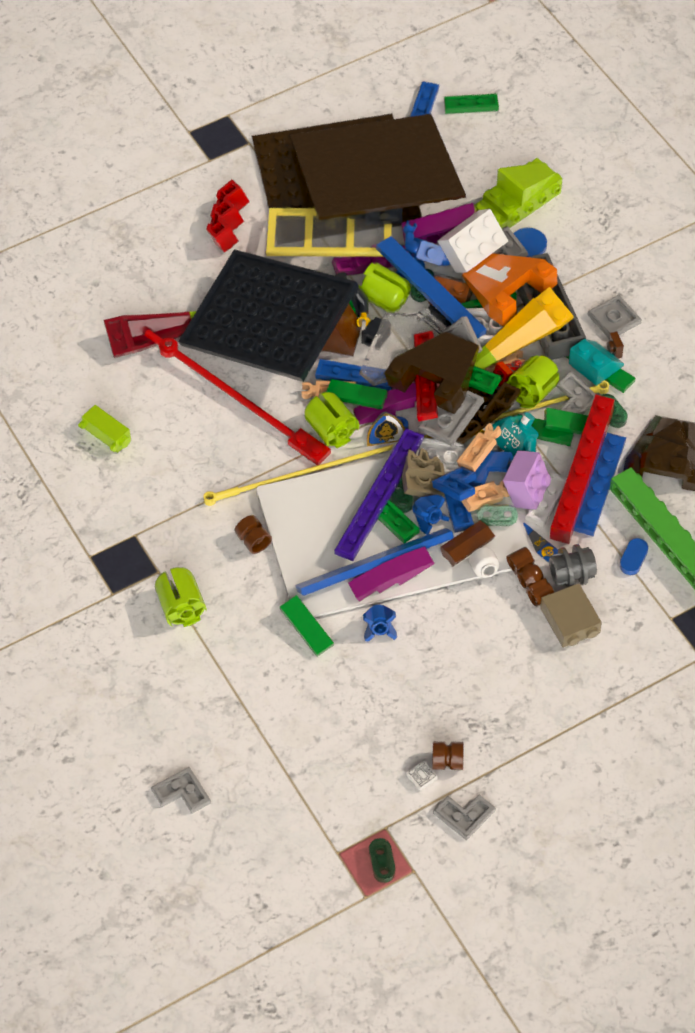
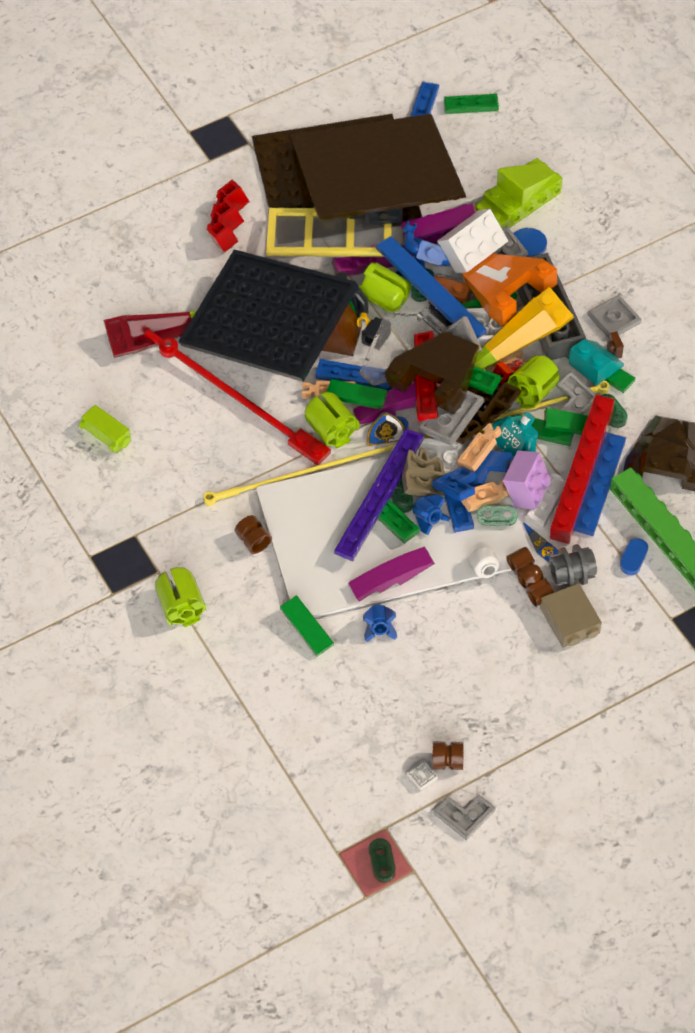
(183, 785): light grey tile -> none
(371, 562): blue tile -> none
(467, 542): reddish brown piece -> none

